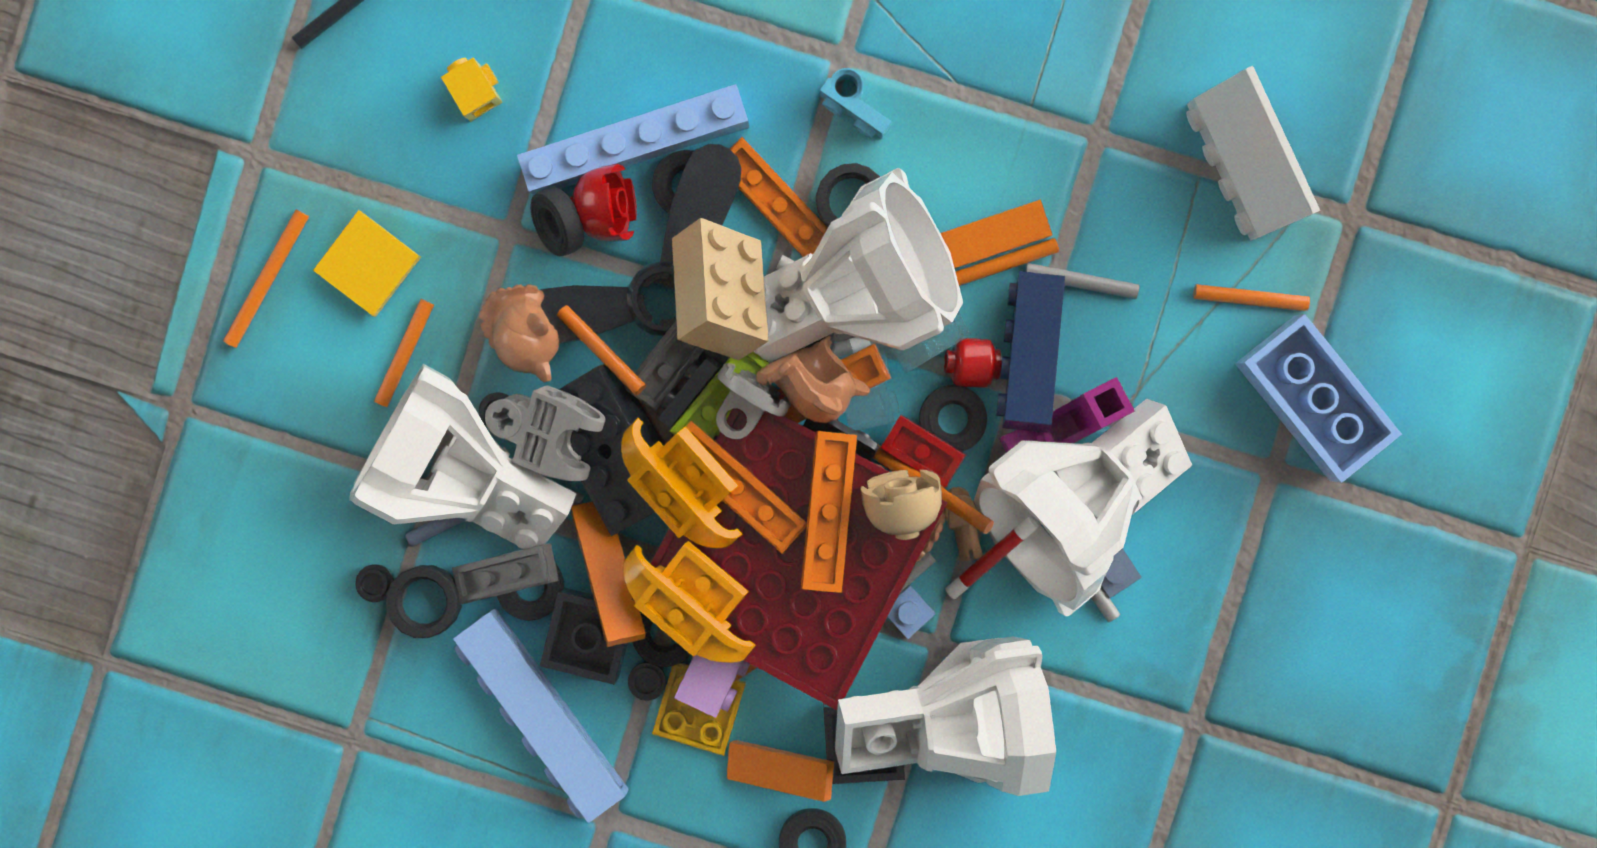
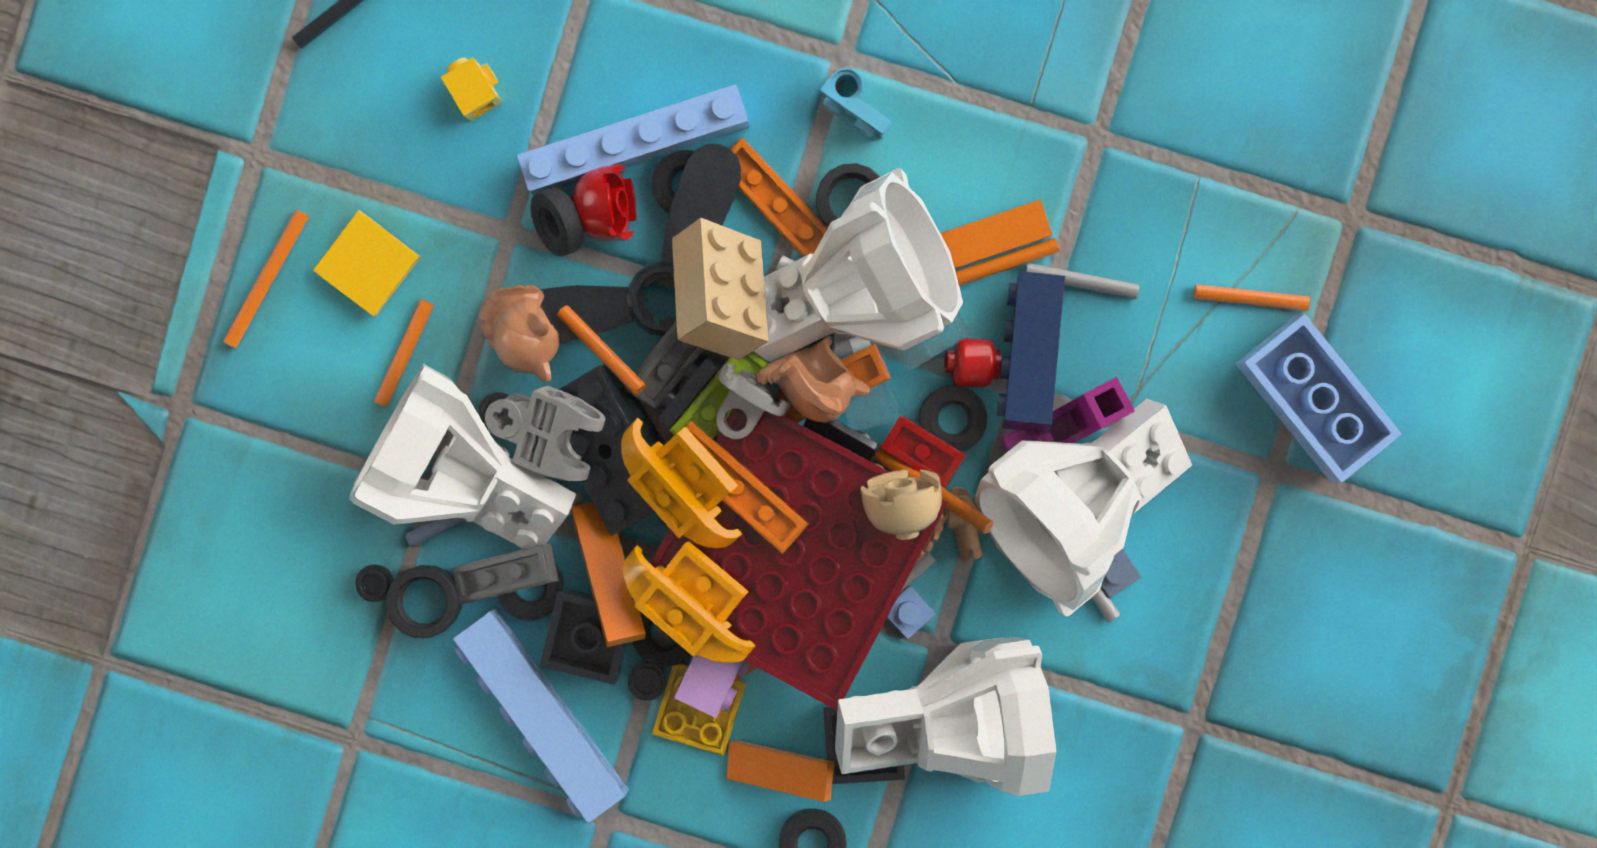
(828, 511): orange plate -> none
(991, 557): red bar -> none
(1251, 155): white slope -> none

